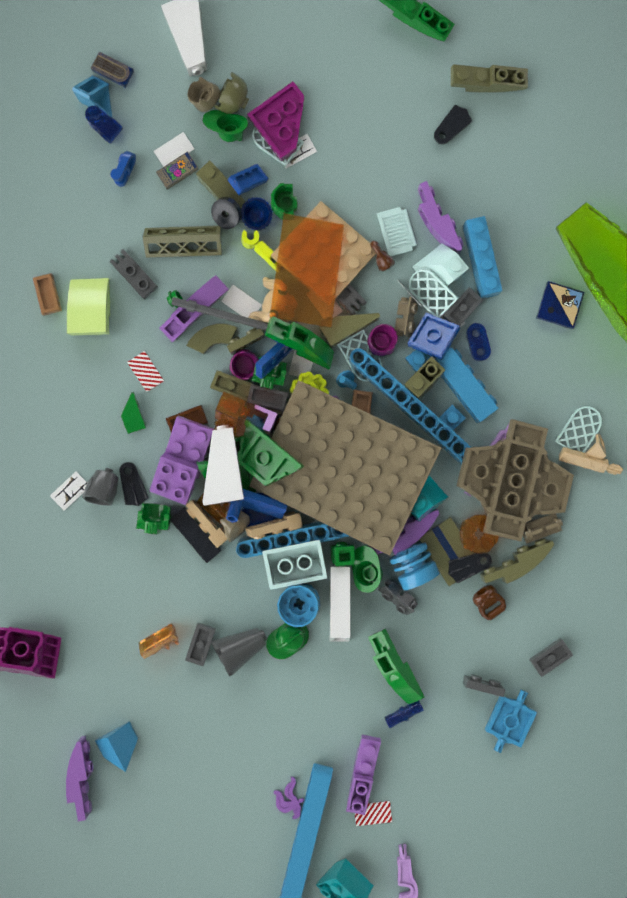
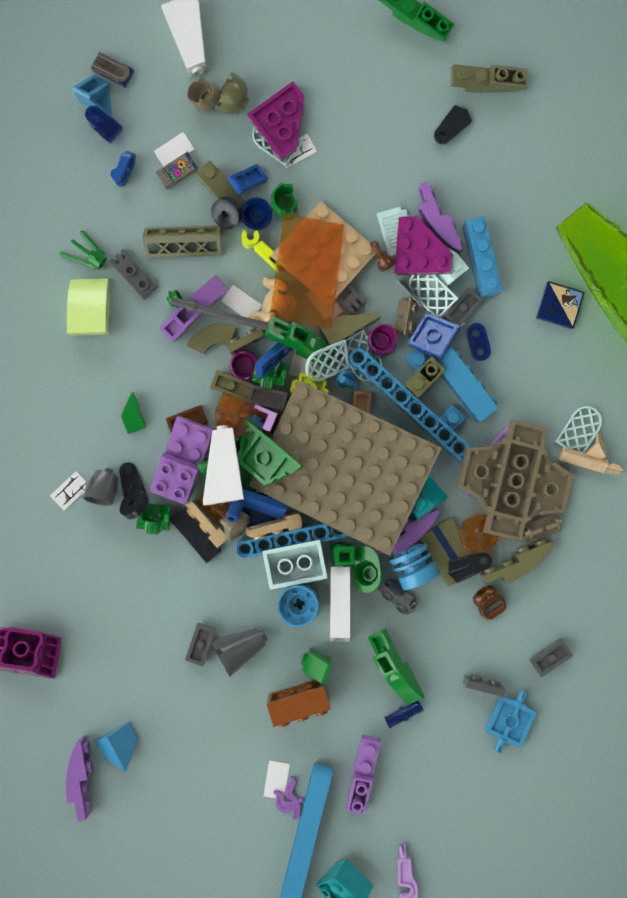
(47, 294): medium nougat tile -> none
(96, 258): none -> green plant
(134, 504): none -> black piece
(145, 371): sticker -> none
(158, 640): clear orange plate -> none
(228, 126): green piece -> none
(276, 778): none -> white sticker
(286, 641): green piece -> none
(298, 703): none -> dark orange brick
(316, 665): none -> green slope
(342, 343): none -> light aqua window
(375, 814): sticker -> none
(420, 250): none -> magenta plate

